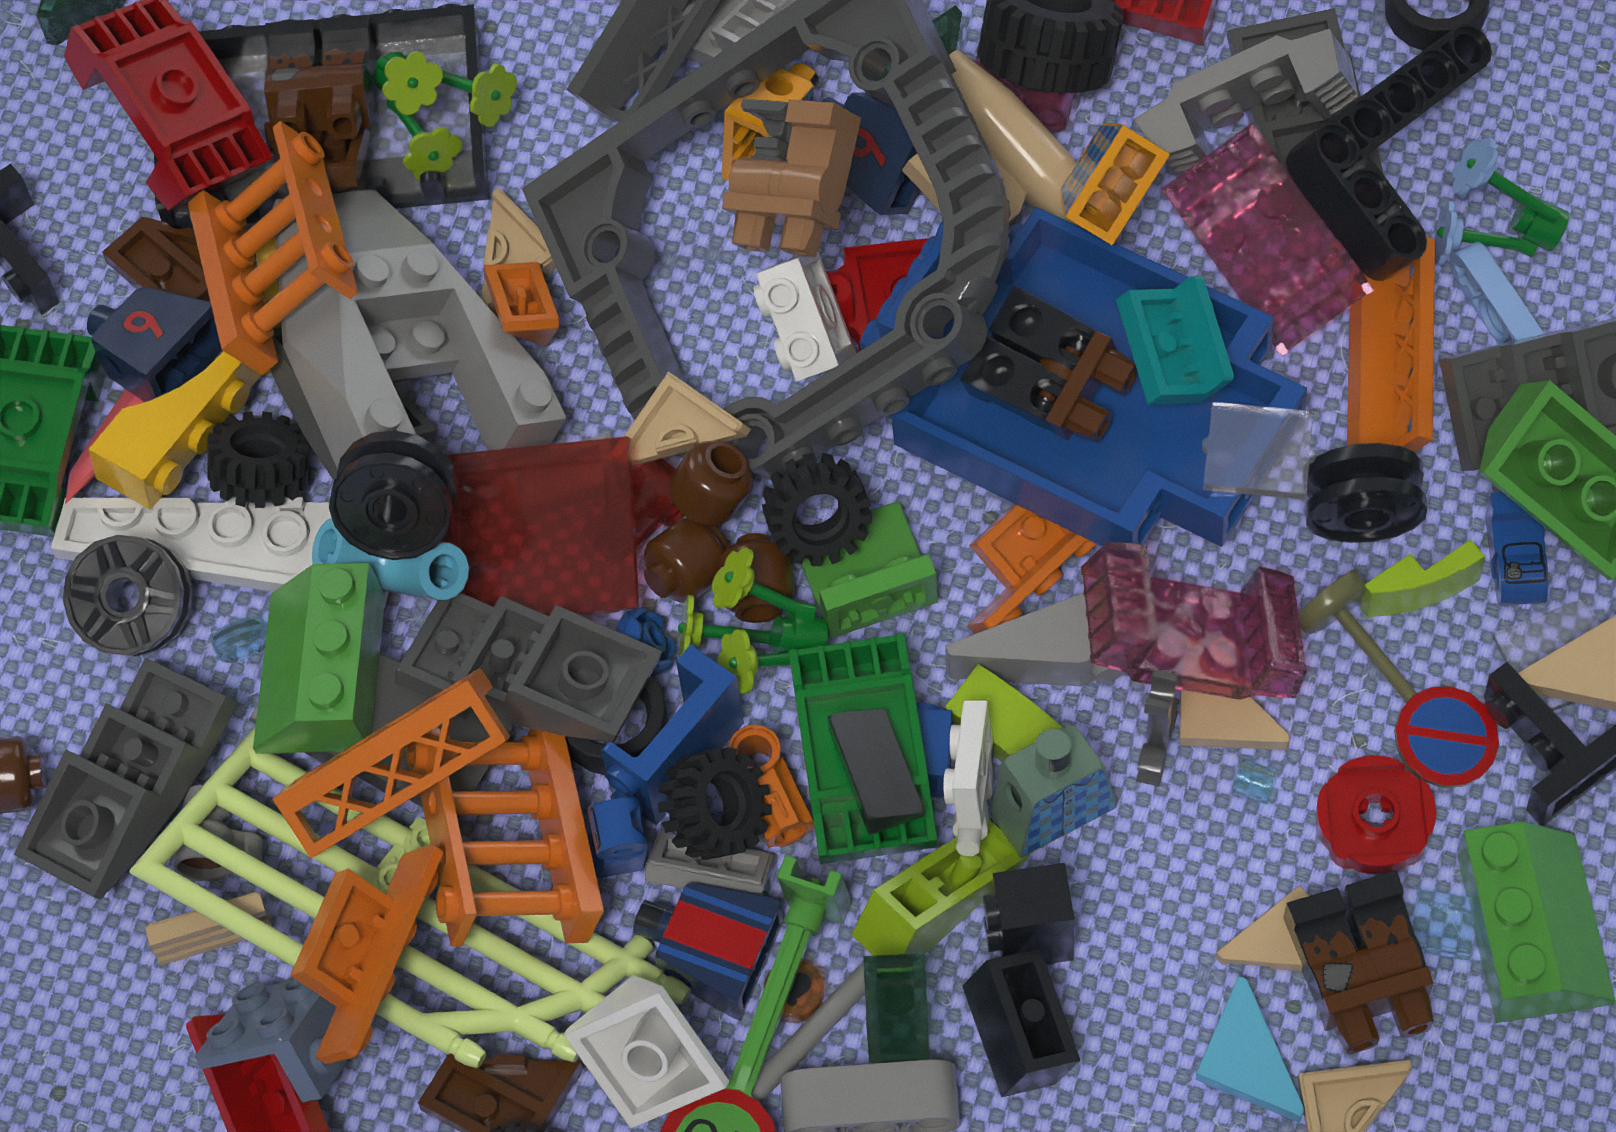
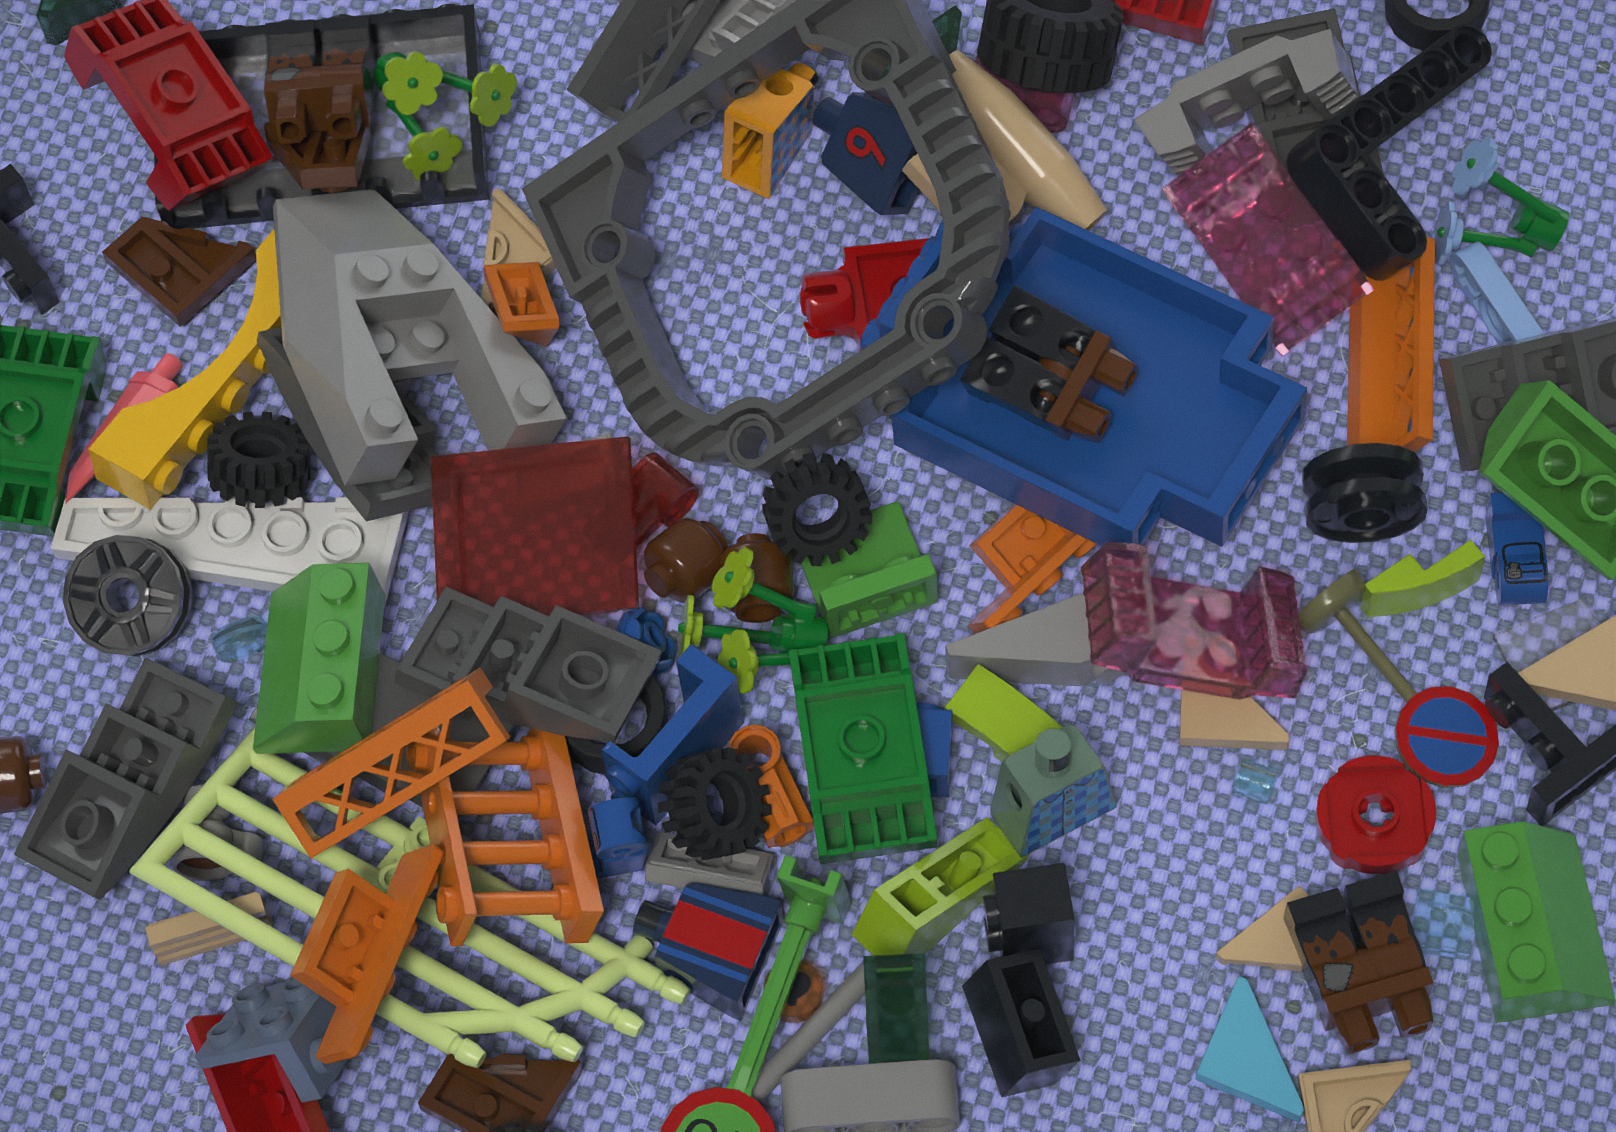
(154, 341): dark blue torso -> none
(230, 251): orange fence -> none
(393, 495): black wheel -> none
(433, 575): medium azure cylinder -> none
(644, 1052): white slope -> none
(677, 420): tan tile -> none
(711, 483): reddish brown head -> none
(793, 192): medium nougat hips -> none
(805, 316): white plate -> none
(875, 769): black slope -> none
(973, 776): white plate -> none
(1110, 180): light orange torso -> none
(1161, 721): dark grey bar -> none
(1176, 342): teal bracket -> none
(1258, 450): clear piece -> none

